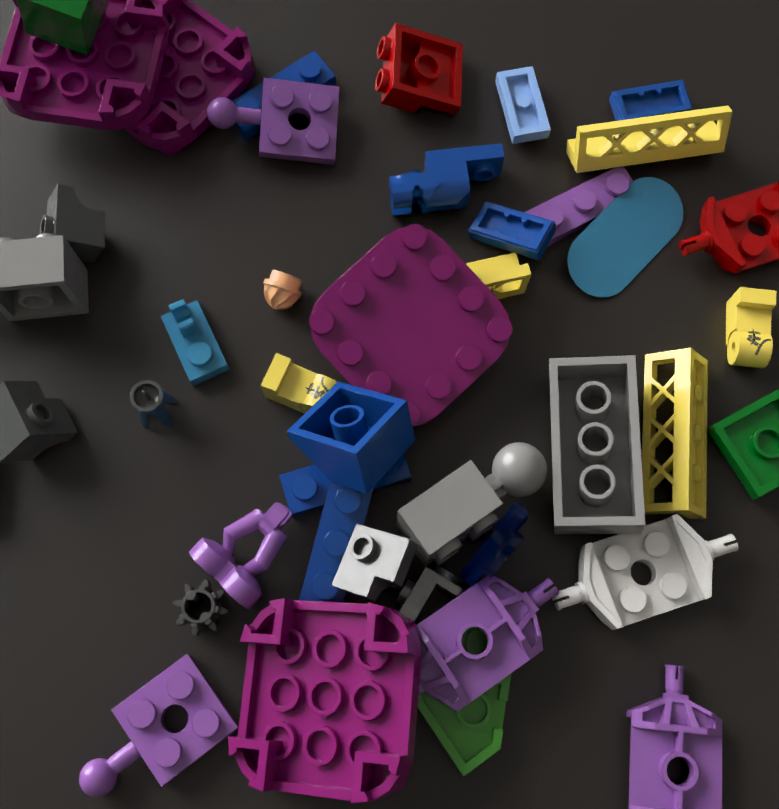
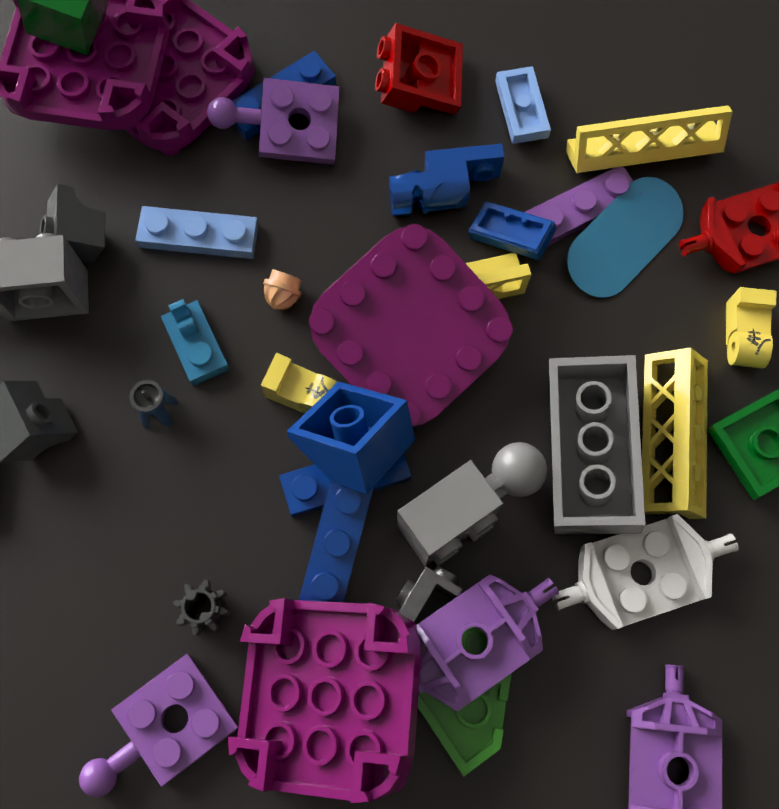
(197, 232): none -> light blue plate
(219, 559): medium lavender piece -> none
(374, 562): brick -> none
(504, 538): clear blue plate -> none
(650, 100): blue plate -> none

